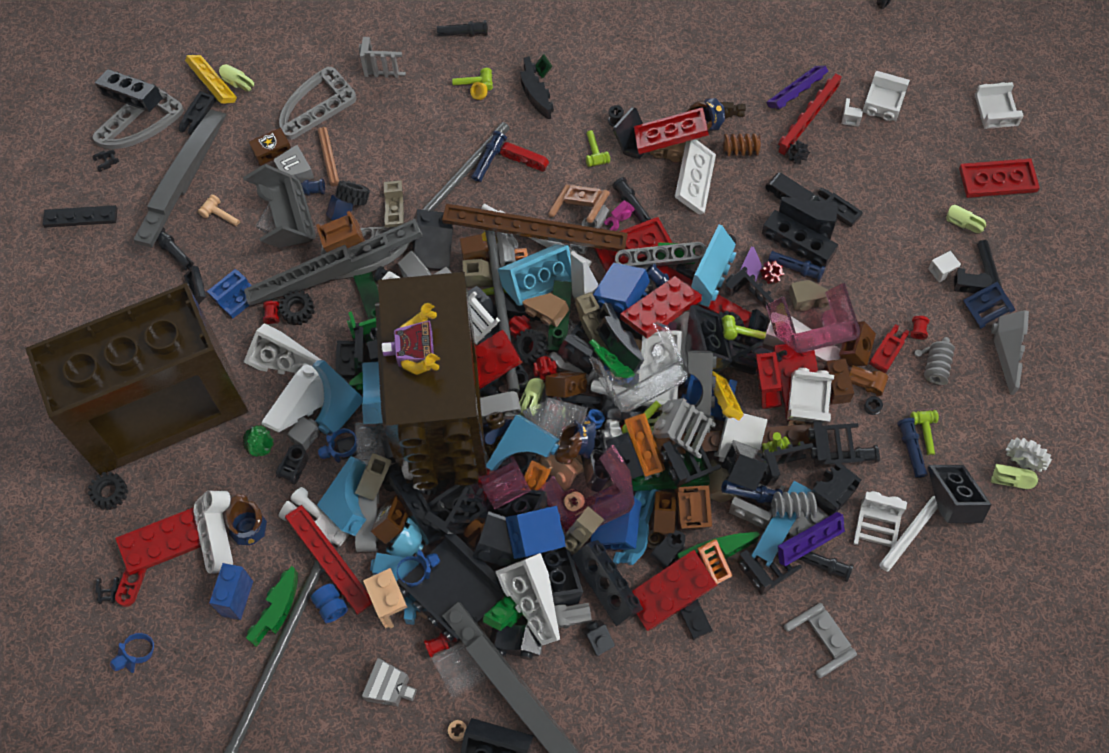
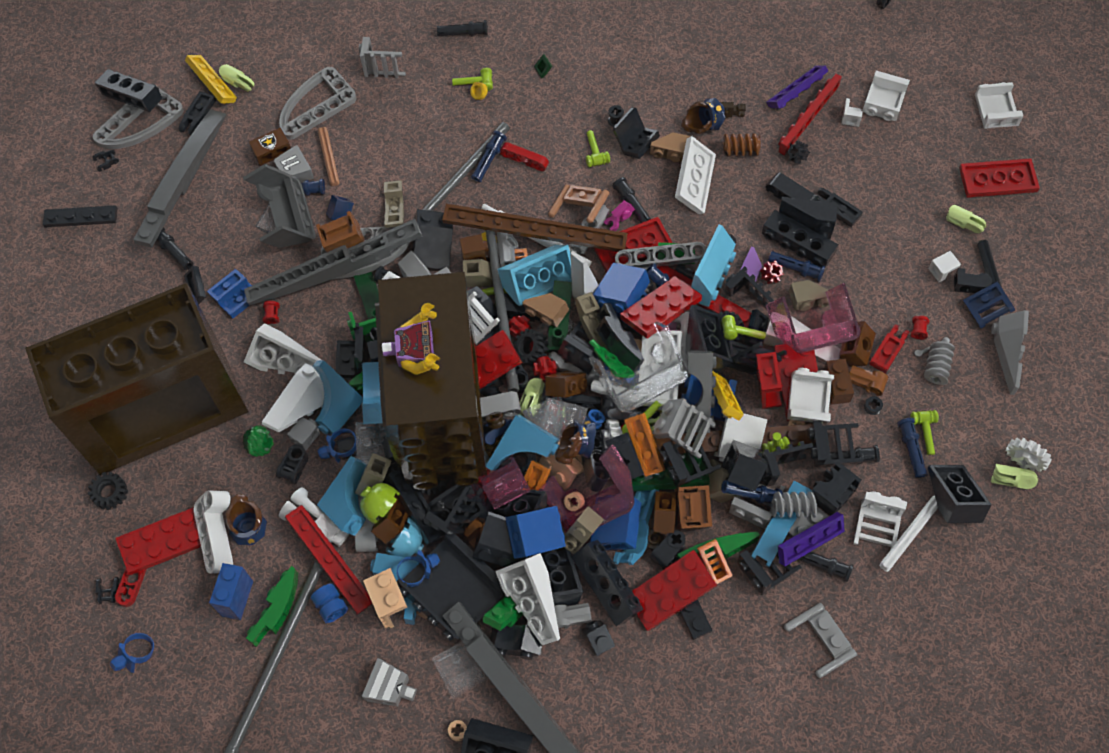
(211, 206): light nougat piece -> none
(293, 298): black tyre -> none
(352, 192): black tyre -> none
(377, 501): none -> lime cylinder
(436, 645): red bush -> none
(535, 90): black slope -> none
(671, 130): red plate -> none

